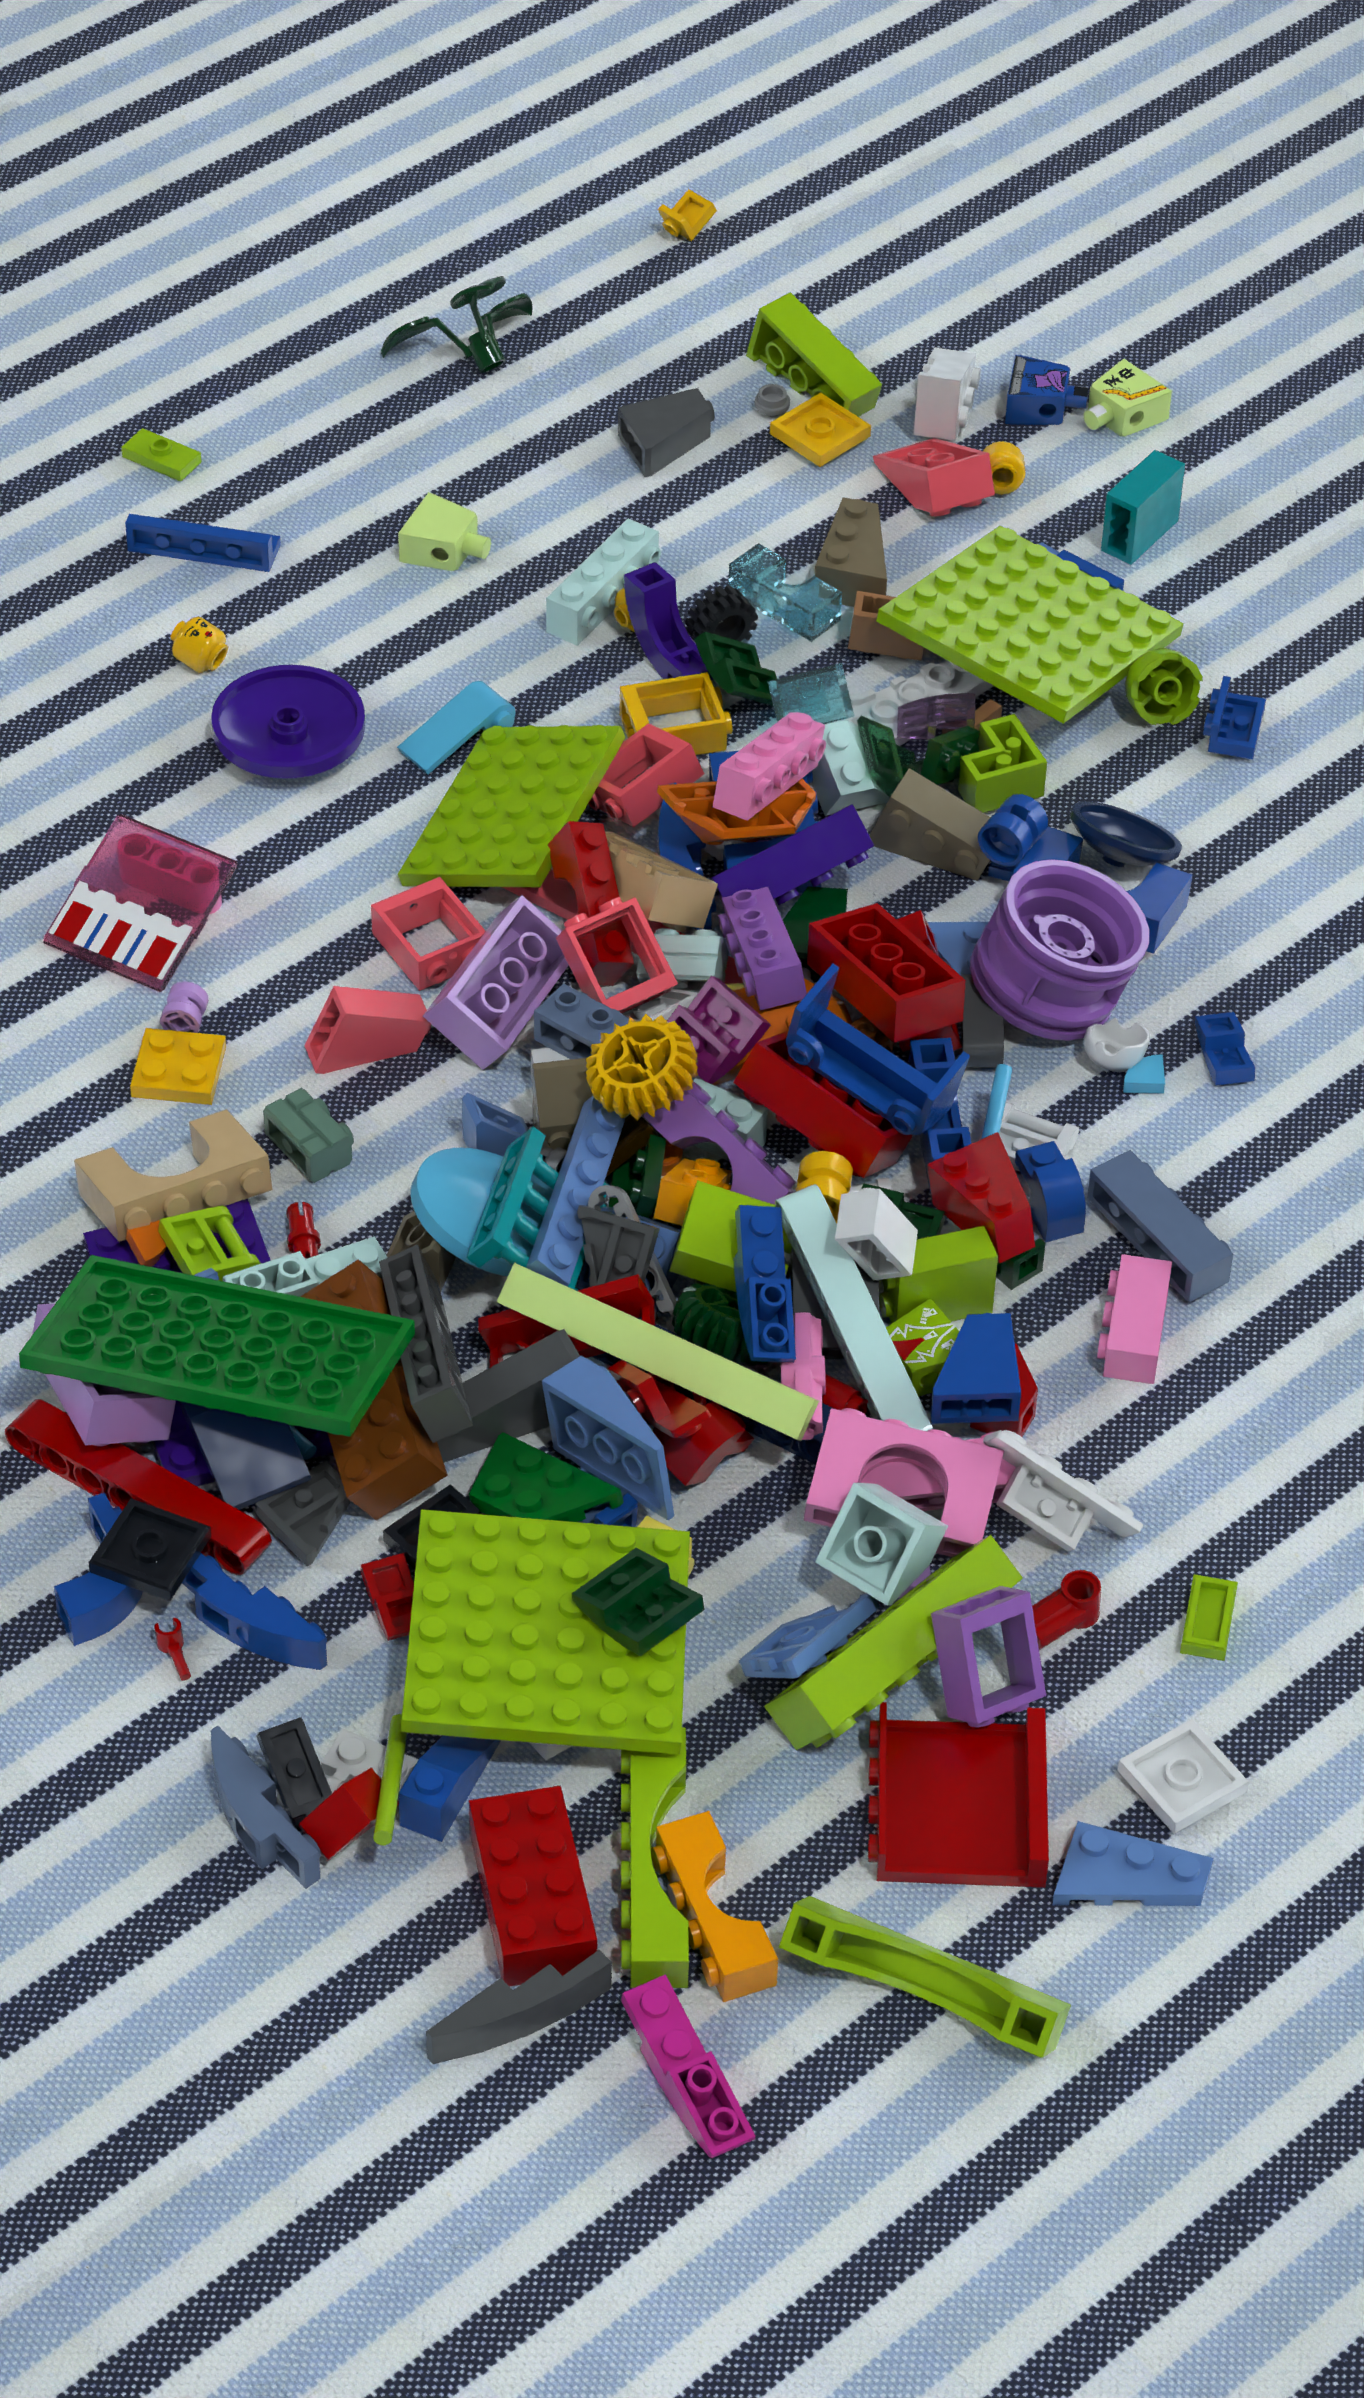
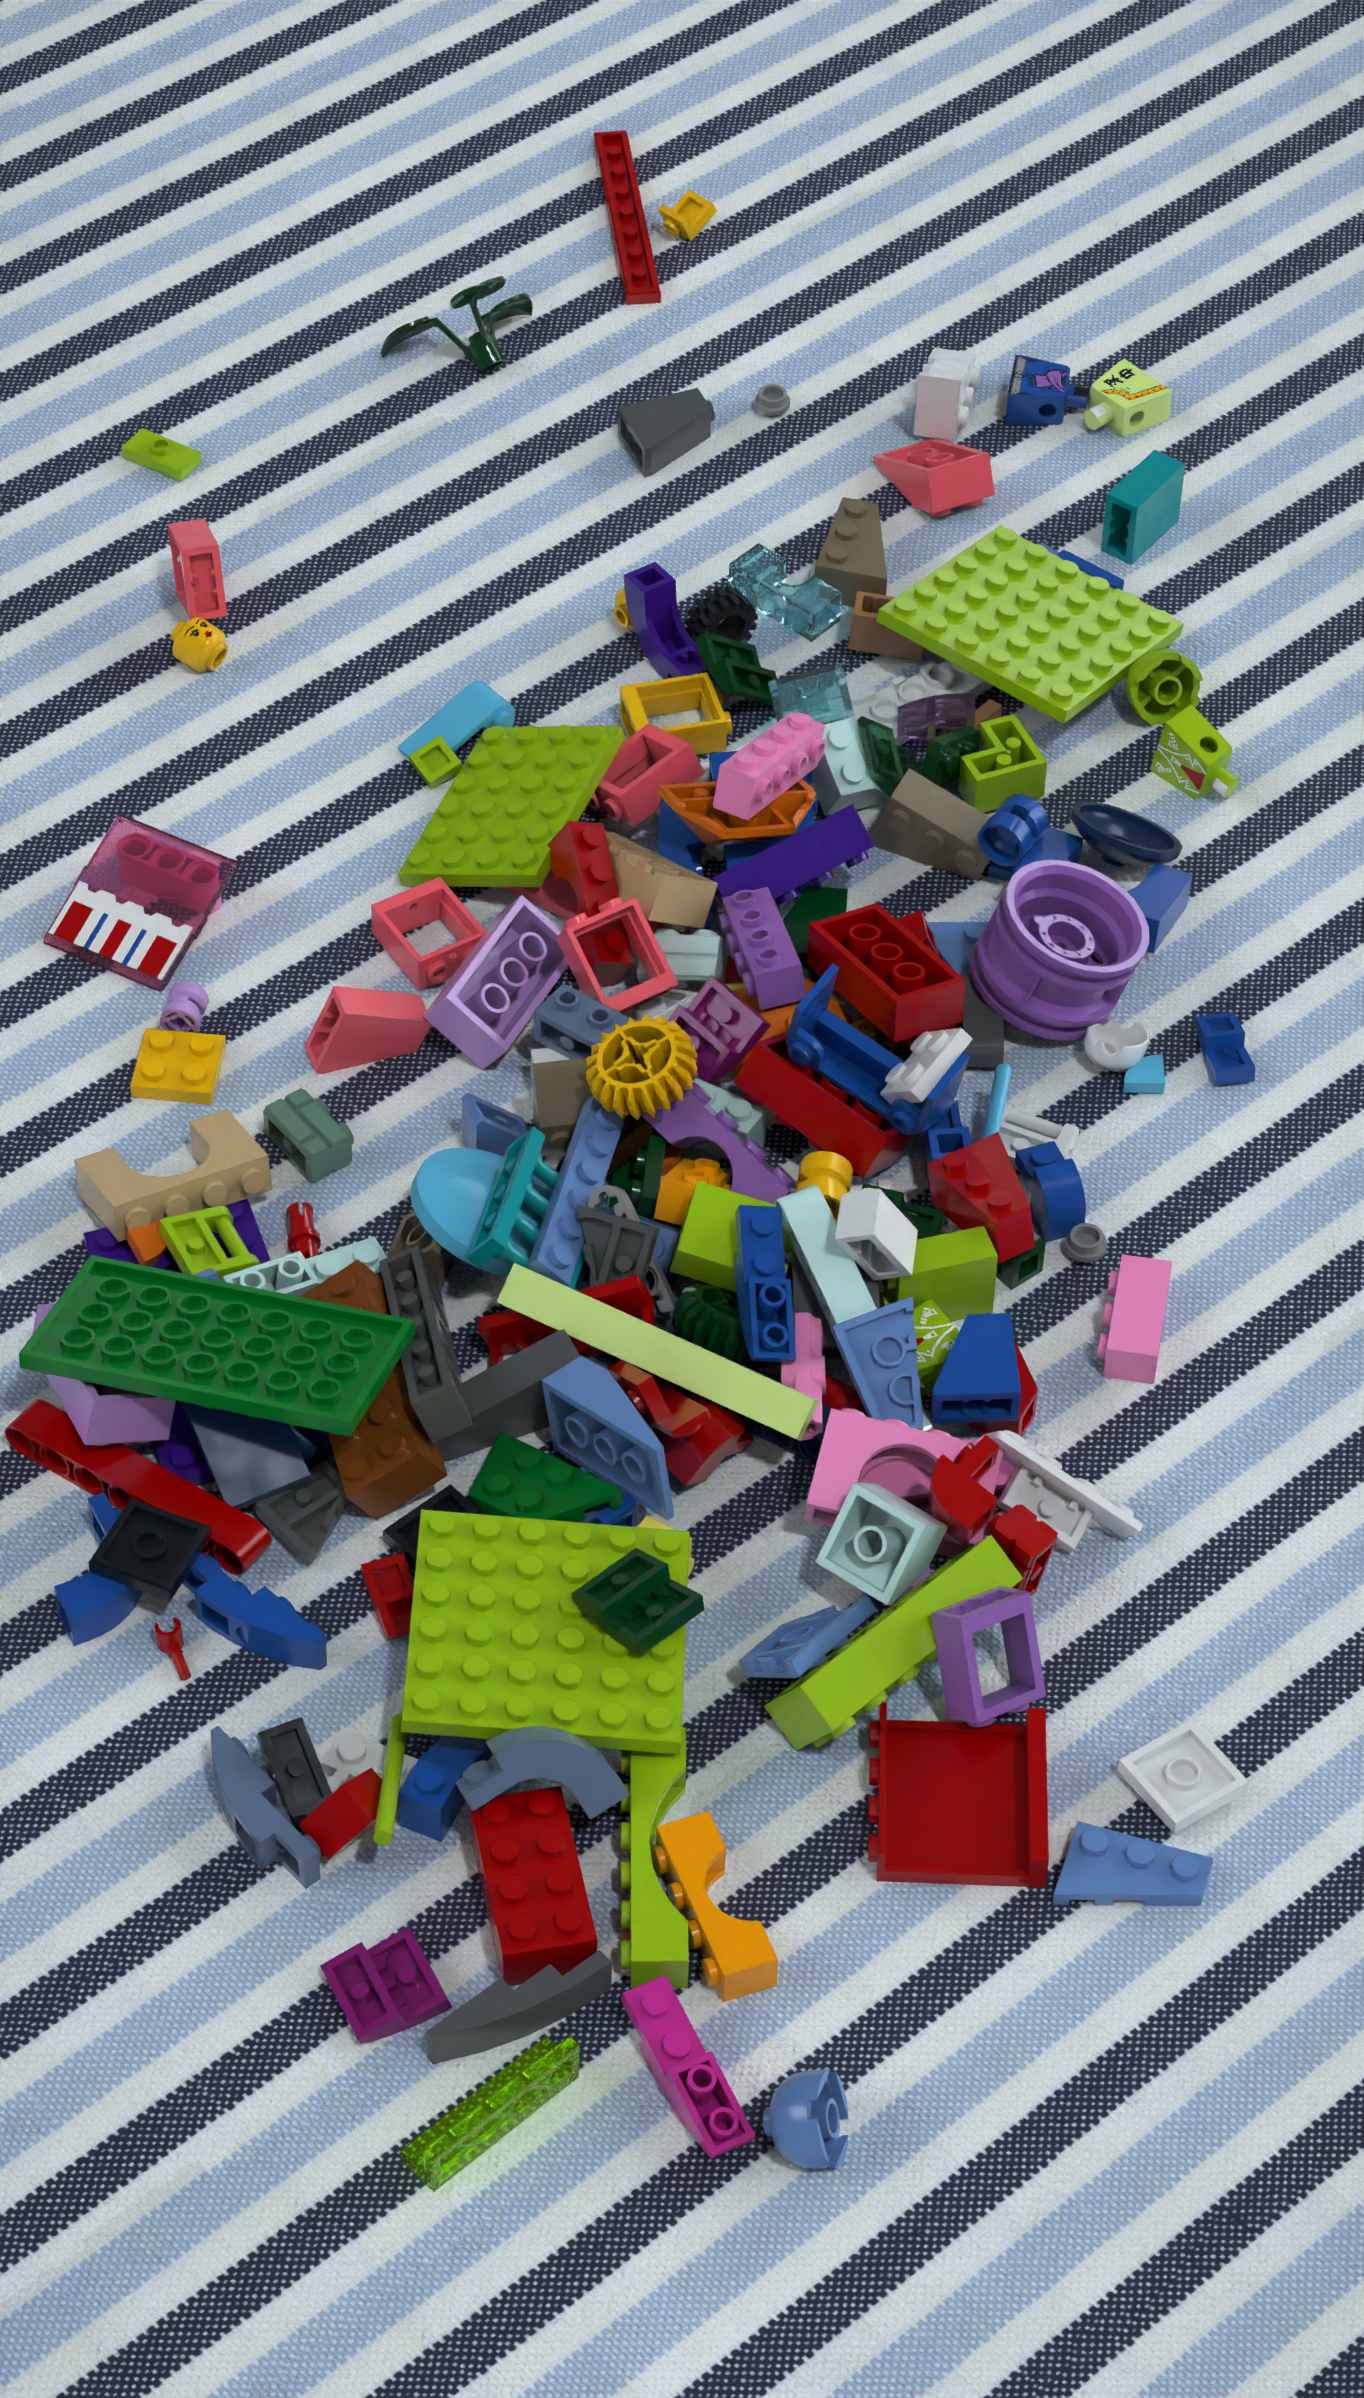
(200, 572): none -> coral window
(201, 542): blue fence -> none
(288, 721): dark purple dish -> none
(386, 1986): none -> magenta slope
(435, 762): none -> lime tile
(441, 535): yellowish green torso -> none
(492, 2111): none -> clear neon green fence
(548, 1755): none -> sand blue arch
(591, 589): light aqua brick -> none
(627, 218): none -> red tile
(806, 2119): none -> medium blue cylinder
(811, 356): lime wedge -> none
(820, 429): yellow plate -> none
(883, 1361): none -> medium blue wing
(931, 1059): none -> white plate
(957, 1495): none -> red brick
(983, 1997): lime arch -> none
(1006, 466): yellow head -> none
(1025, 1543): none -> red brick
(1063, 1609): red piece -> none
(1086, 1243): none -> light grey plate
(1160, 1224): sand blue brick -> none
(1194, 756): none -> lime torso
(1208, 1617): lime tile -> none
(1235, 722): blue bracket -> none

